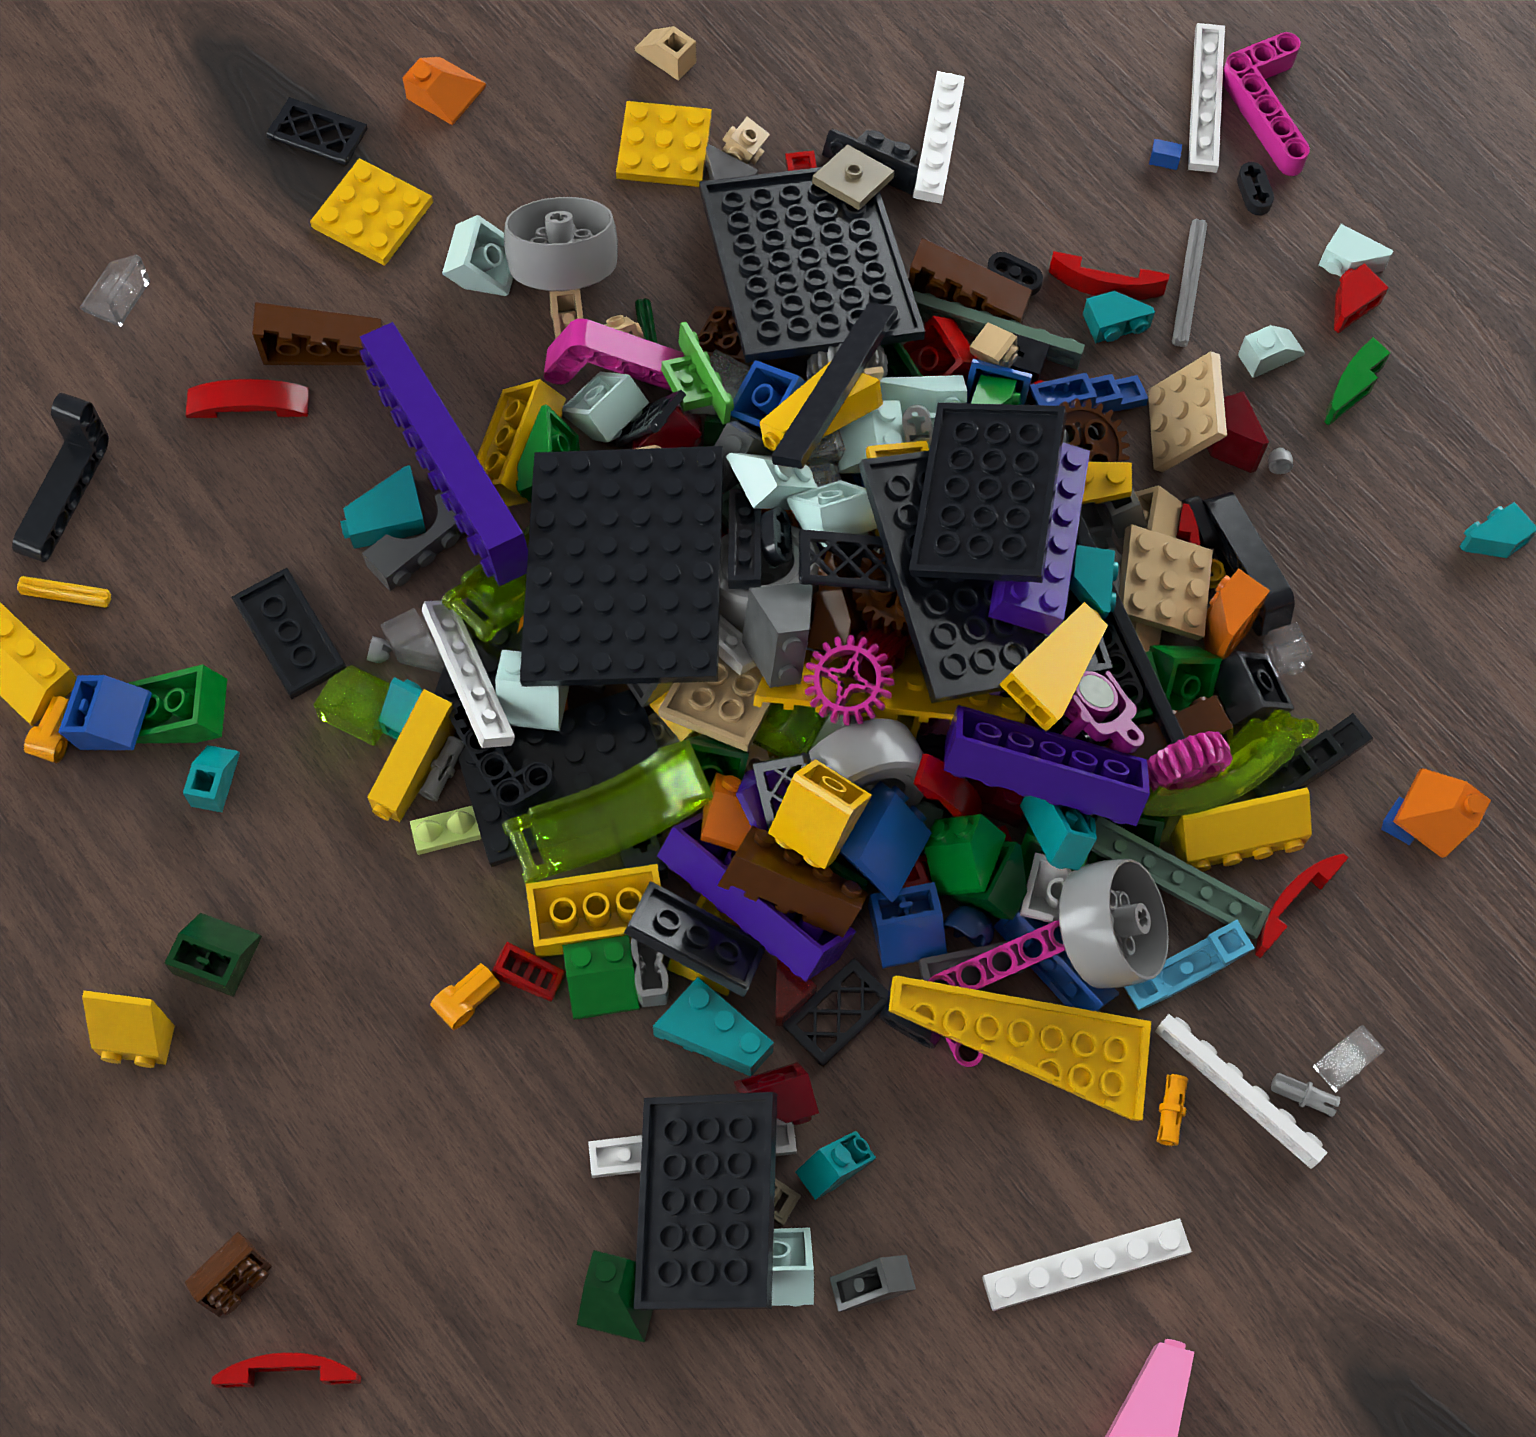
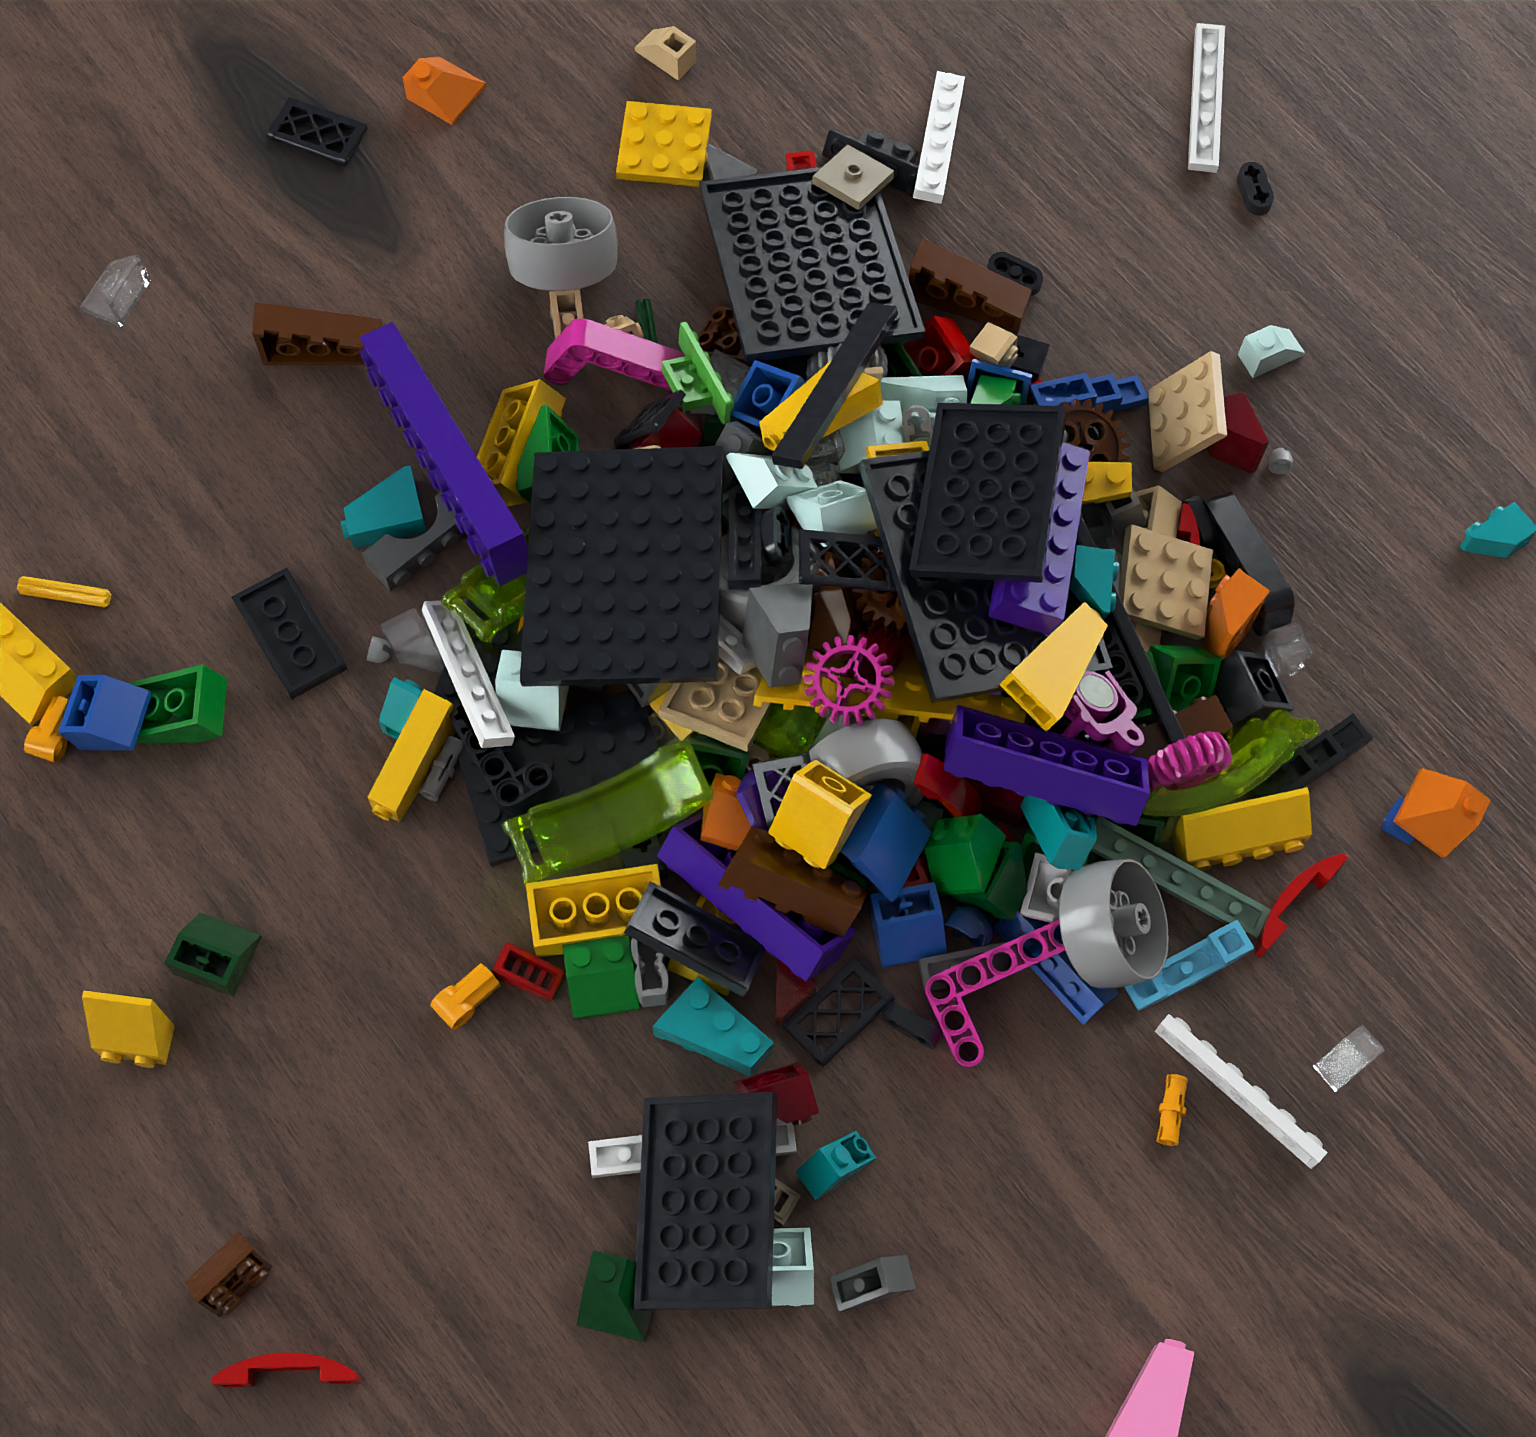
(66, 480): black beam -> none
(211, 778): teal slope -> none
(247, 396): red slope -> none
(353, 703): clear neon green slope -> none
(371, 211): yellow plate -> none
(445, 830): yellowish green tile -> none
(478, 258): light aqua slope -> none
(605, 406): light aqua slope -> none
(741, 146): tan brick -> none
(971, 322): sand green plate -> none
(1069, 1047): yellow wing -> none
(1086, 1264): white plate -> none
(1096, 282): red slope -> none
(1116, 315): teal slope -> none
(1165, 154): blue slope -> none
(1189, 283): light grey axle -> none
(1246, 84): dark pink beam -> none
(1305, 1094): light grey axle -> none
(1351, 250): light aqua slope -> none
(1357, 295): red slope -> none
(1357, 379): green slope -> none

